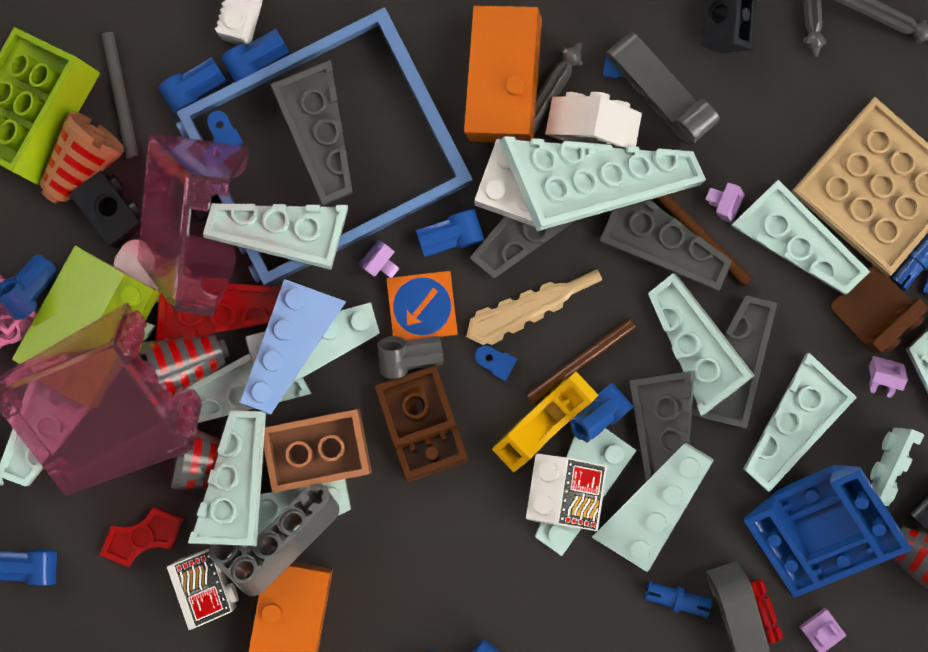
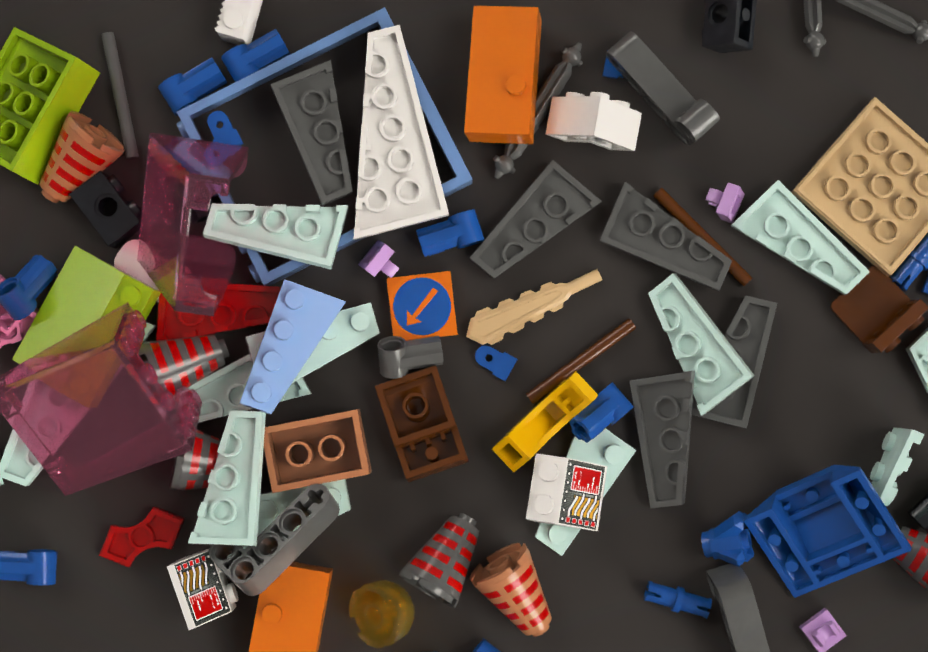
(382, 612): none -> clear yellow cylinder
(396, 158): none -> white wing
(444, 560): none -> dark grey cone
(499, 189): white brick -> none
(514, 588): none -> nougat cone
(593, 178): light aqua wing -> none
(653, 511): light aqua wing -> none
(729, 541): none -> blue rock
(767, 614): red axle -> none
(802, 416): light aqua wing -> none
(888, 374): lavender tile -> none

